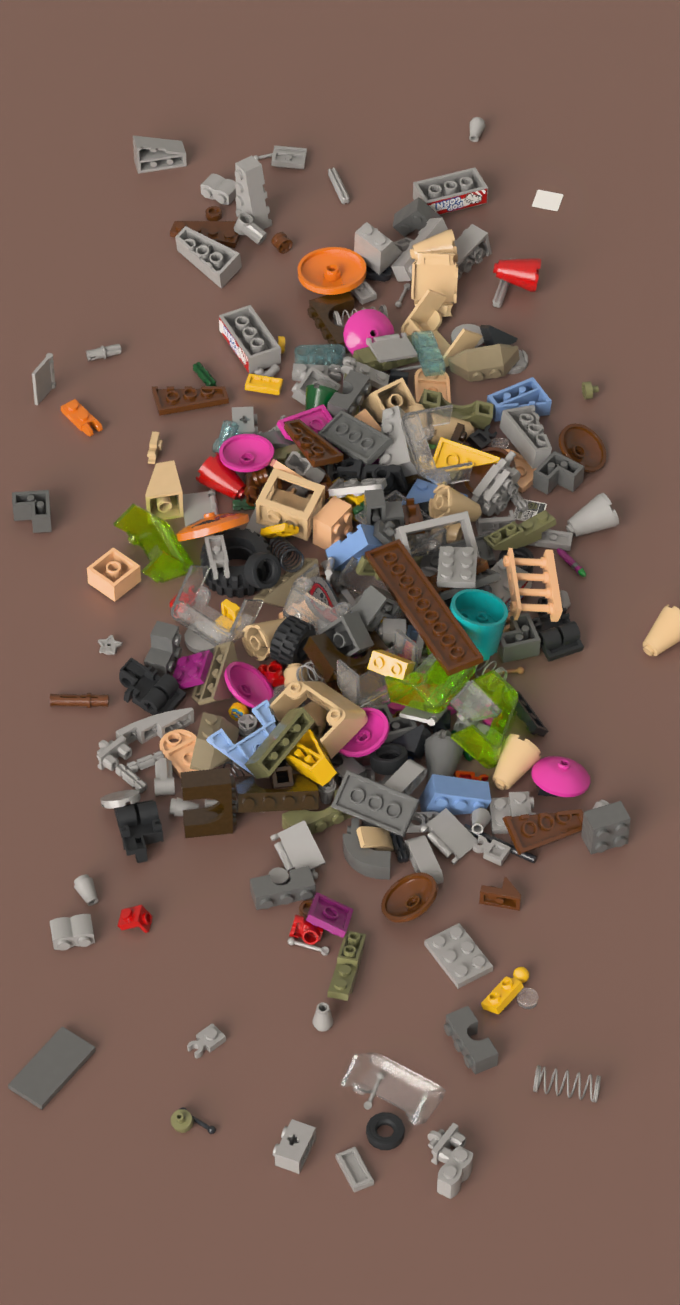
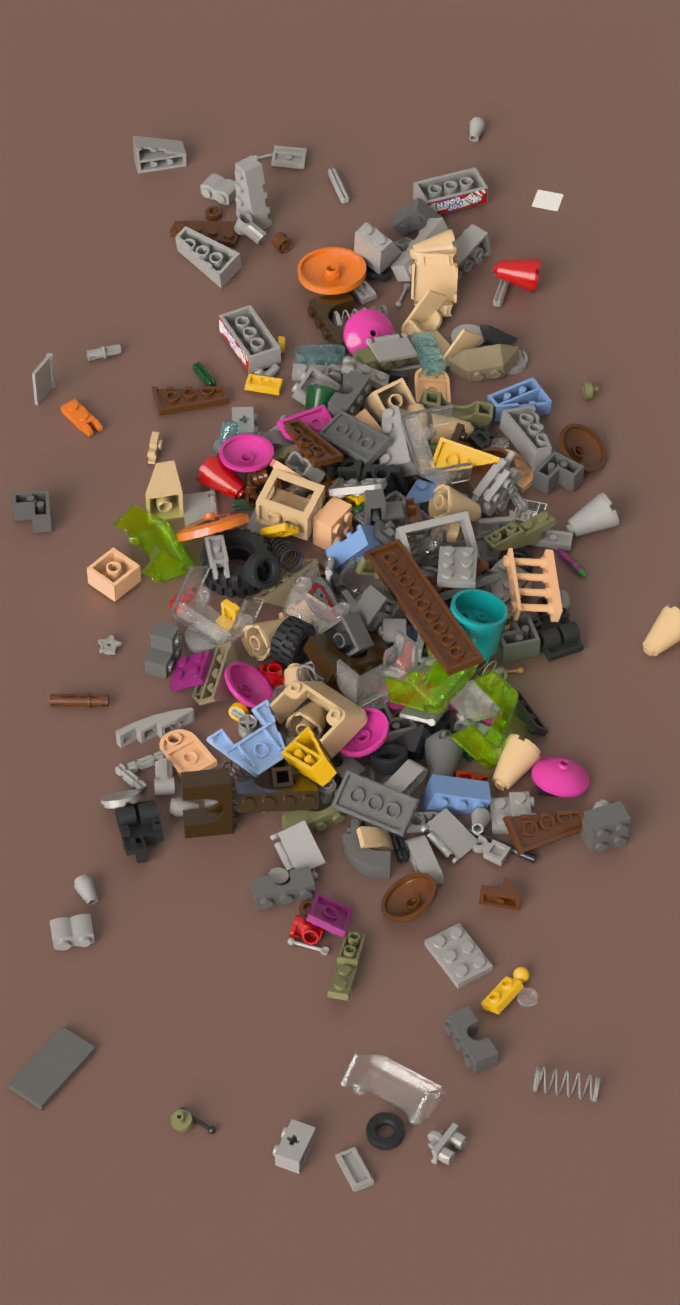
(111, 751): light grey hips -> none
(135, 917): red bracket -> none
(149, 689): black plate -> none
(204, 754): dark tan wedge -> none
(208, 1039): light grey plate -> none
(279, 743): olive brick -> none
(322, 1018): light grey cone -> none
(368, 1104): light grey hinge -> none
(390, 664): yellow brick -> none
(454, 1172): light grey brick -> none

